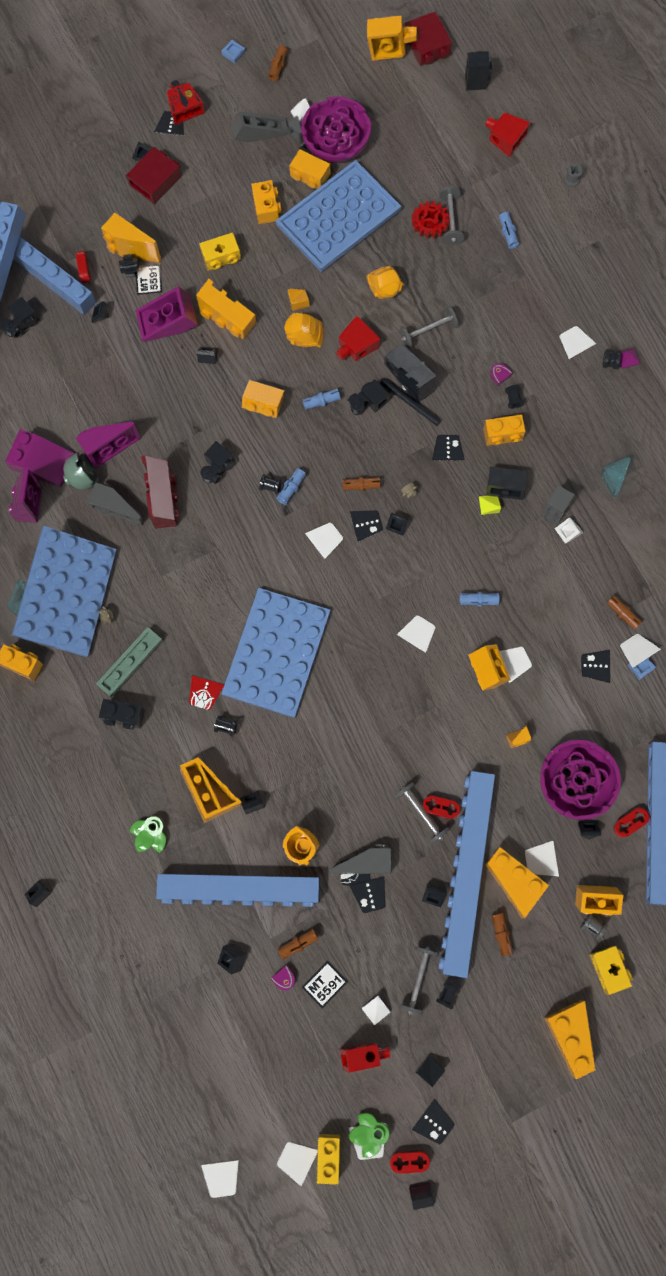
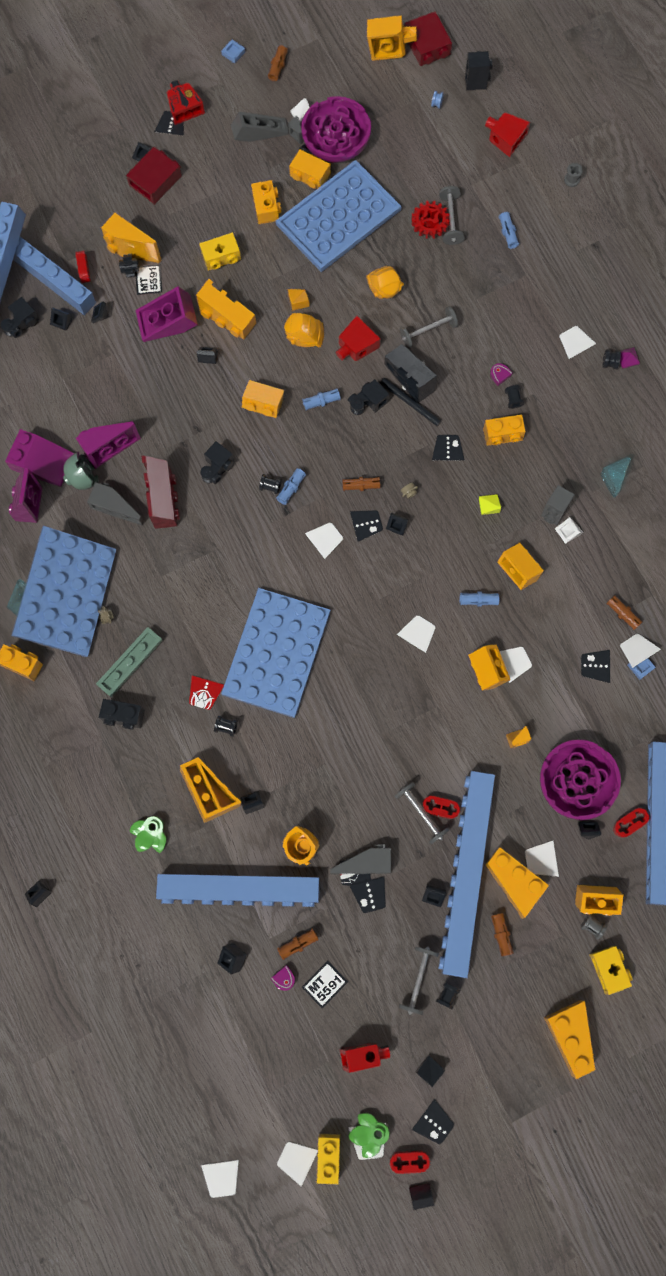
(60, 319): none -> black slope
(376, 1010): white slope -> none
(437, 99): none -> medium blue bush
(506, 483): black brick -> none
(520, 566): none -> light orange brick

